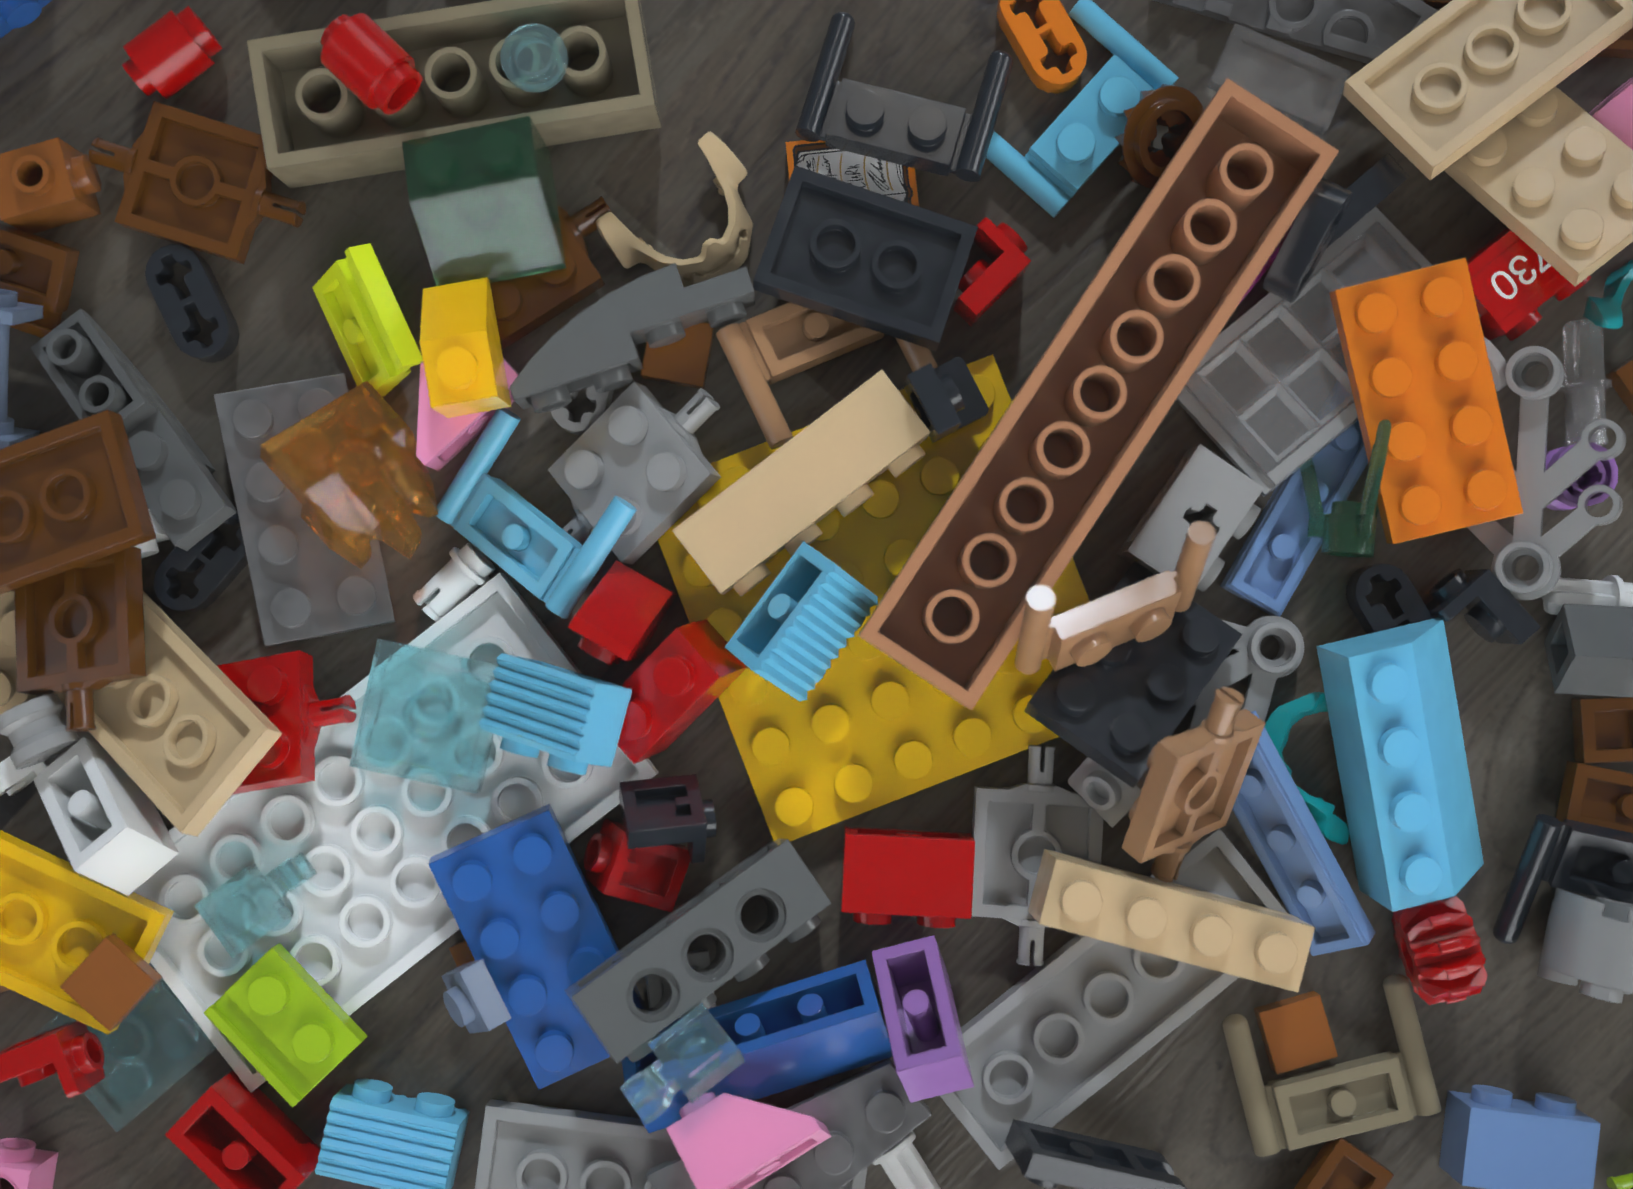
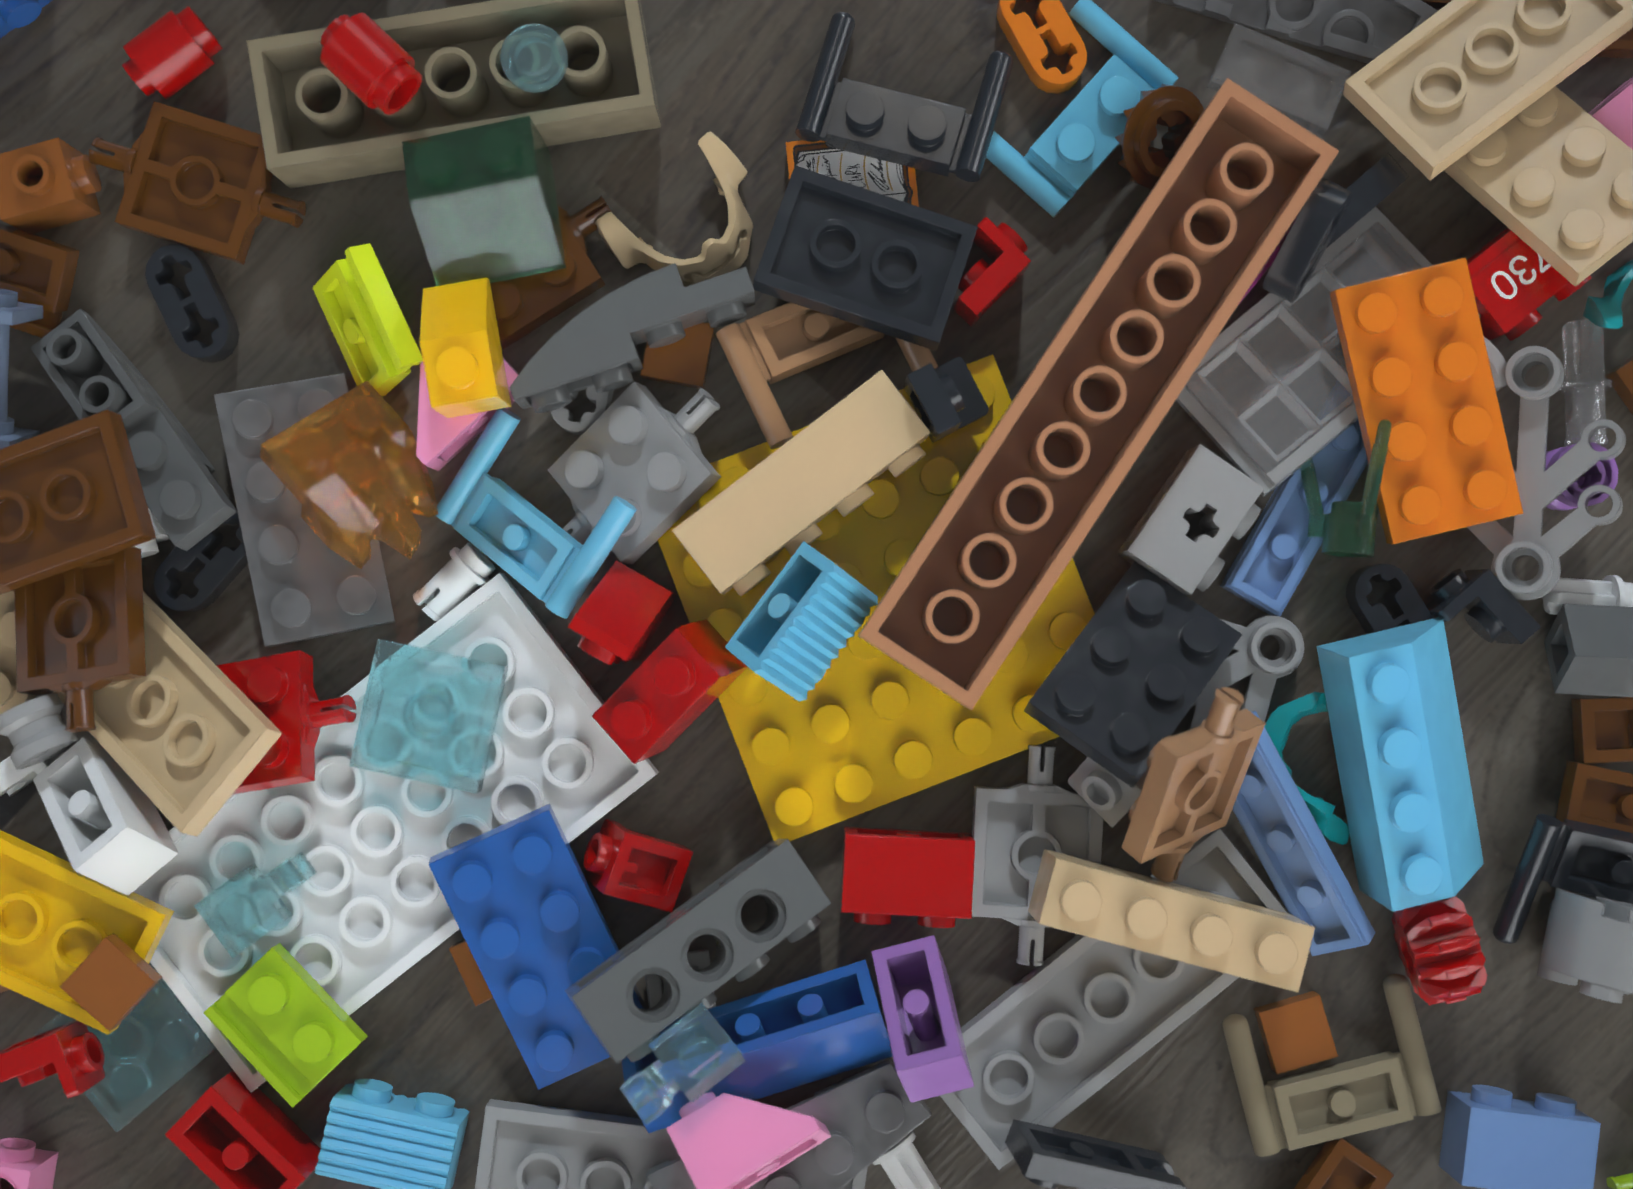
(474, 998): sand blue plate -> none
(555, 712): medium azure brick -> none
(667, 813): black bracket -> none
(1130, 613): medium nougat plate -> none

